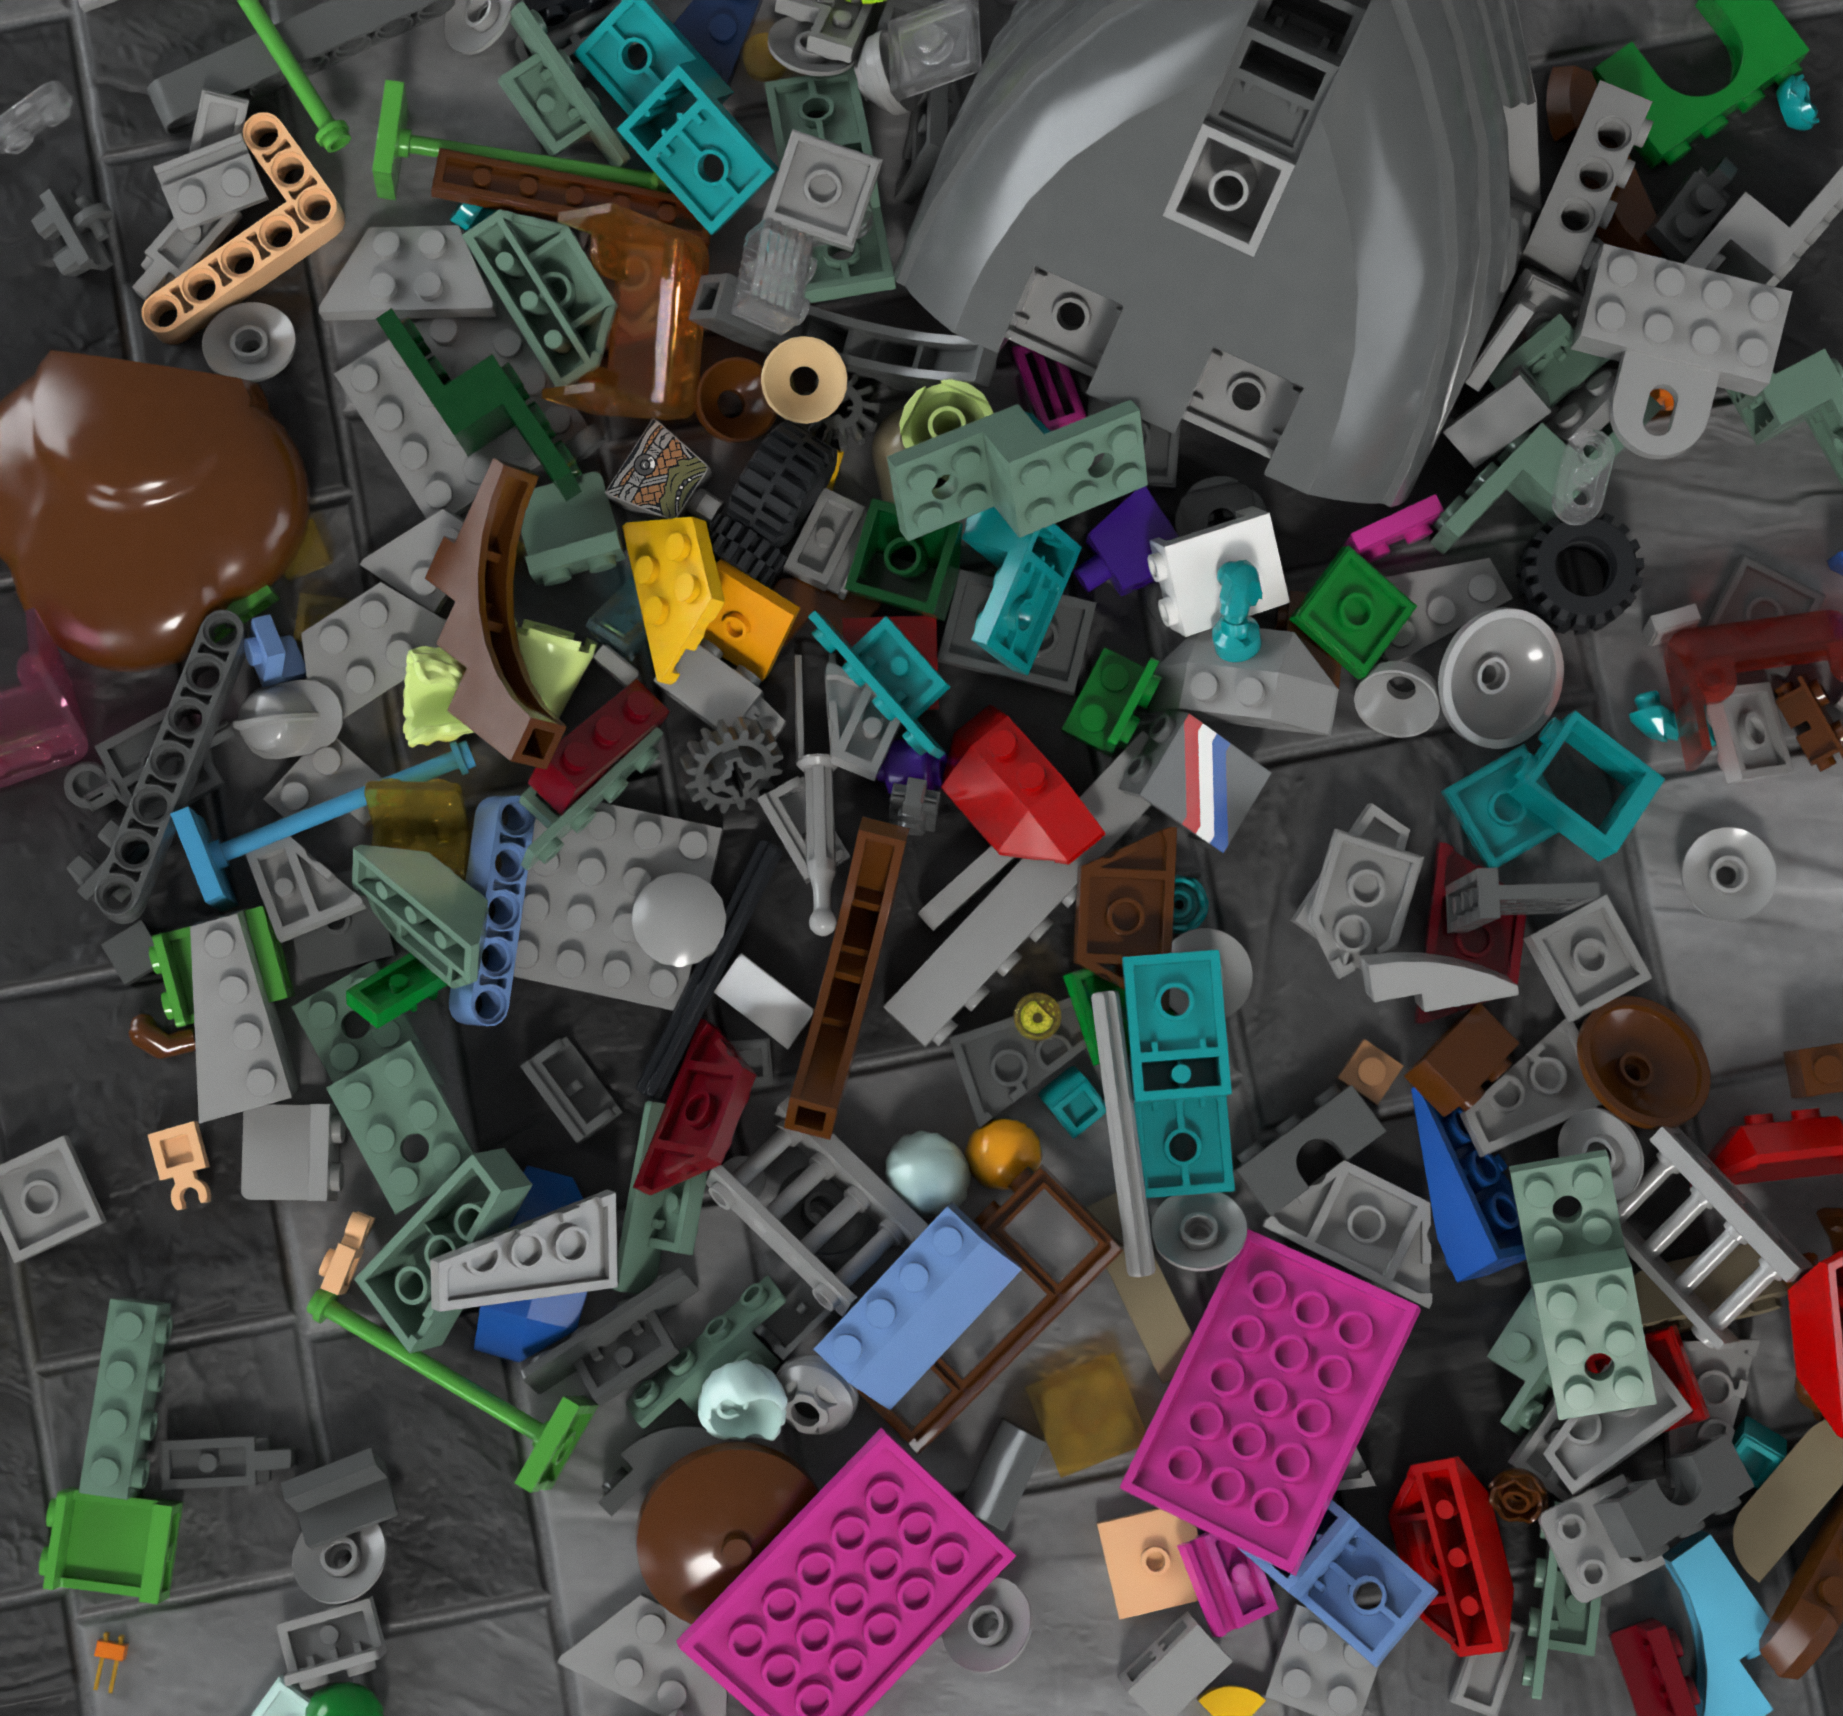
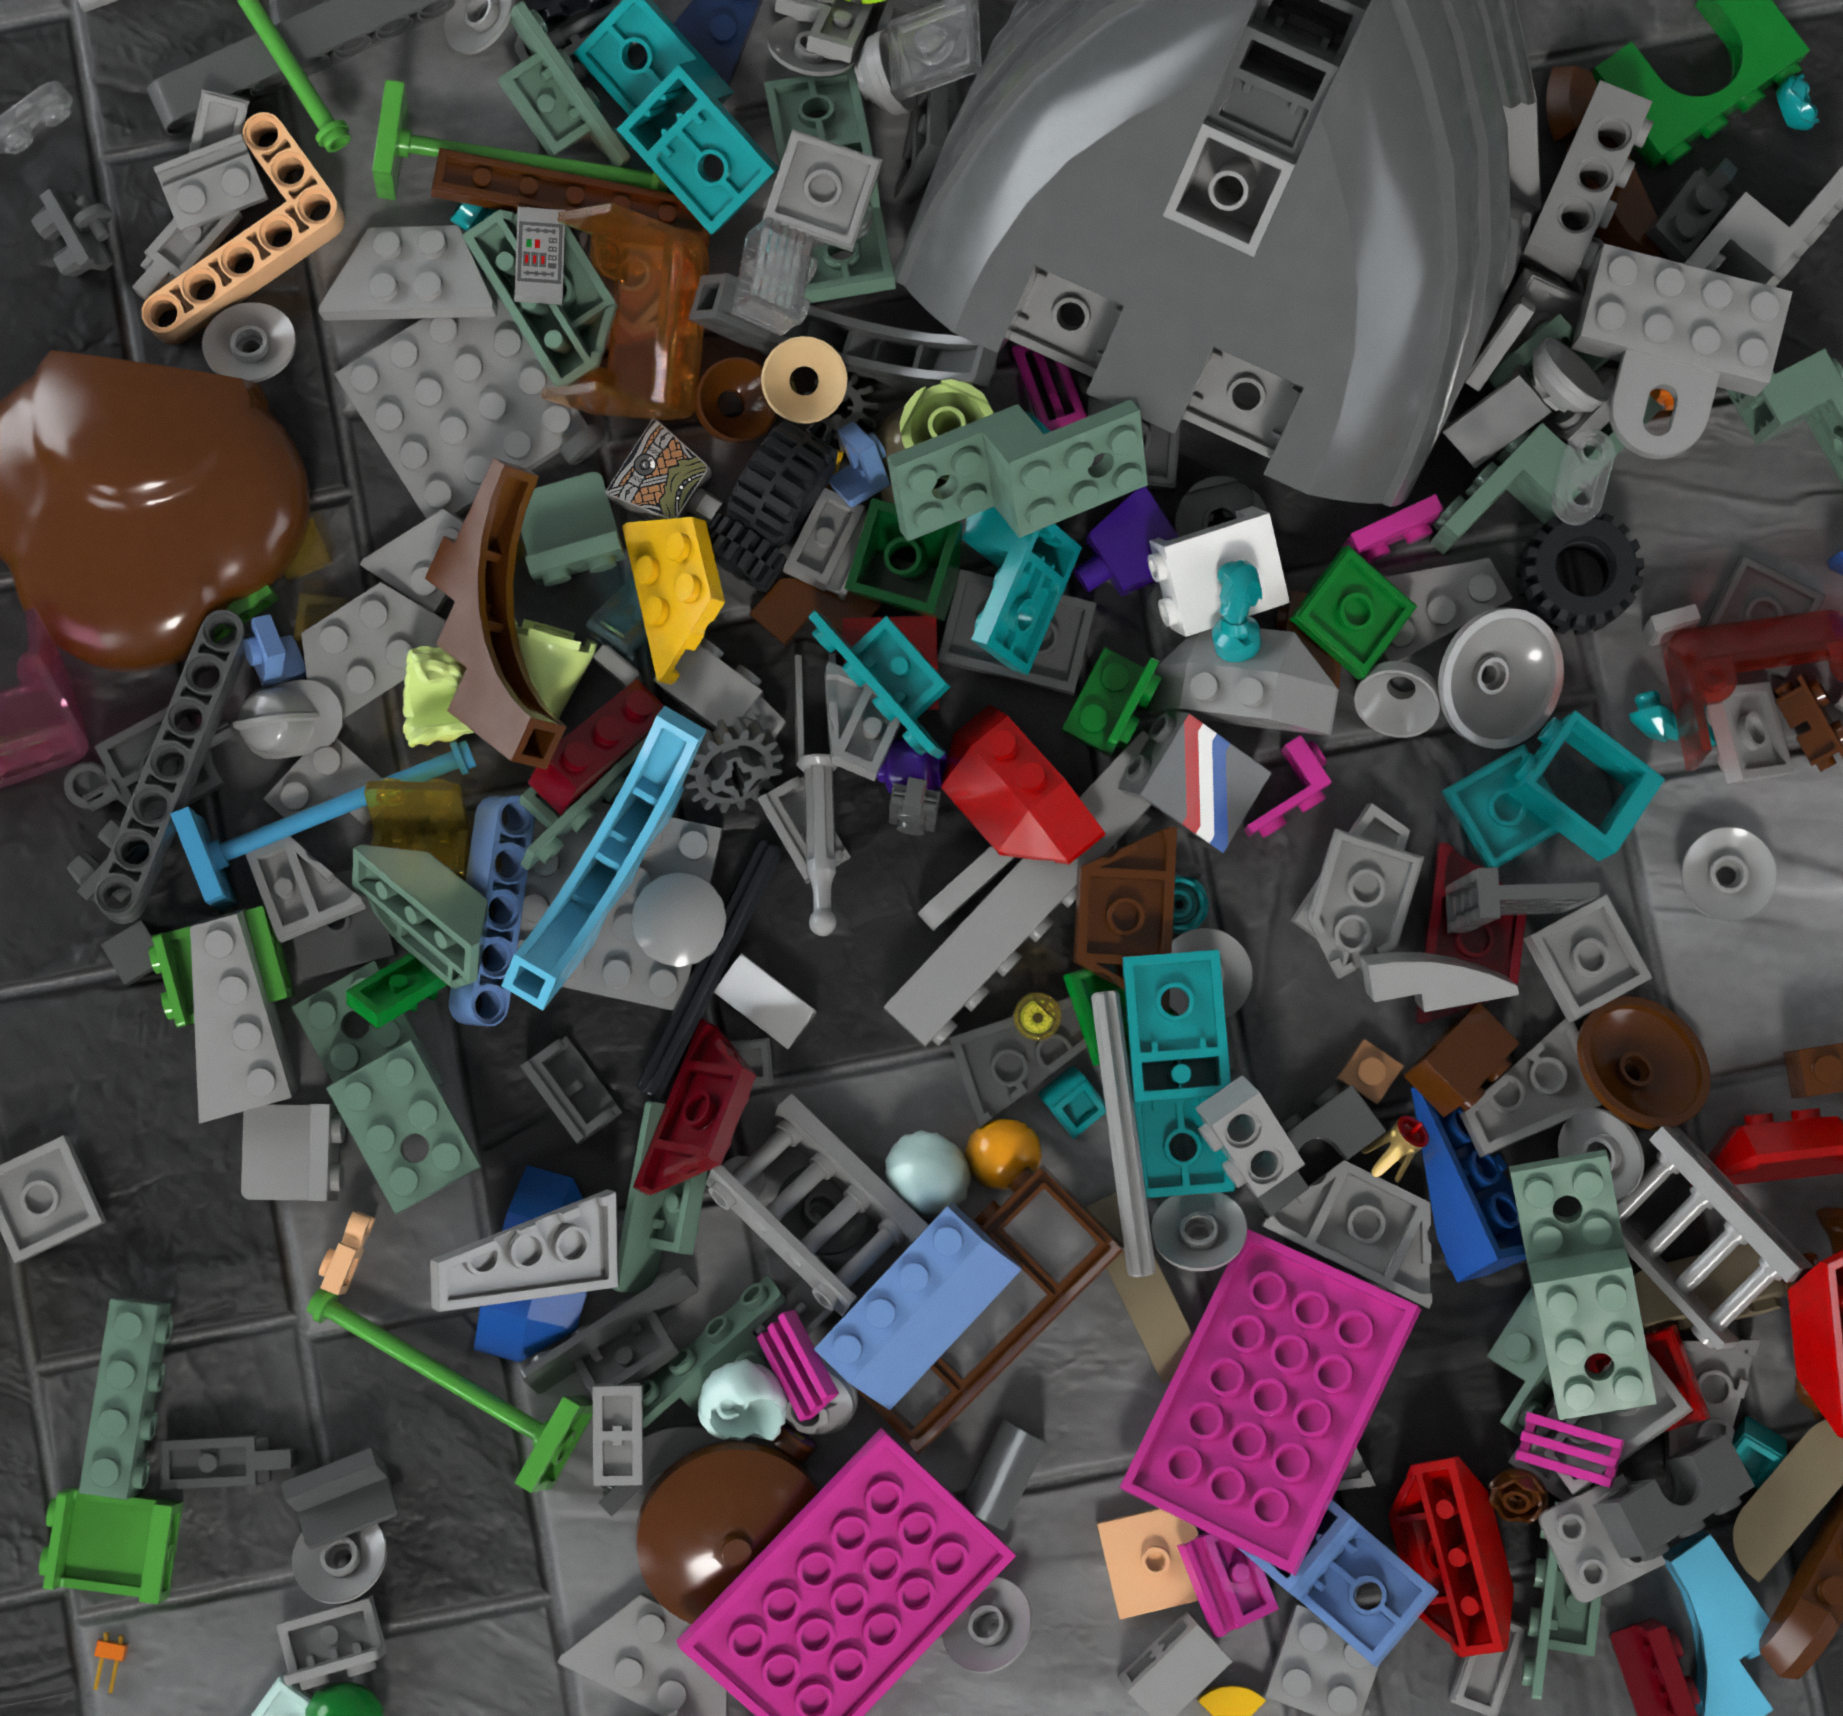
(156, 1042): reddish brown arm -> none
(179, 1155): light nougat plate -> none
(468, 1207): sand green wedge -> none
(483, 403): dark green bracket -> none
(539, 256): none -> light grey tile
(609, 862): none -> medium azure arch
(617, 1434): none -> light grey hinge
(751, 622): light orange plate -> none
(759, 61): clear yellow tile -> none
(793, 1369): none -> dark pink tile
(794, 1443): none -> reddish brown tile
(847, 978): reddish brown arch -> none
(866, 471): none -> medium blue bracket
(1087, 1414): clear yellow plate -> none
(1253, 1133): none -> light grey brick
(1307, 764): none -> dark pink bracket
(1406, 1139): none -> pearl gold piece
(1529, 1437): none -> dark pink tile
(1565, 378): none -> light grey piece

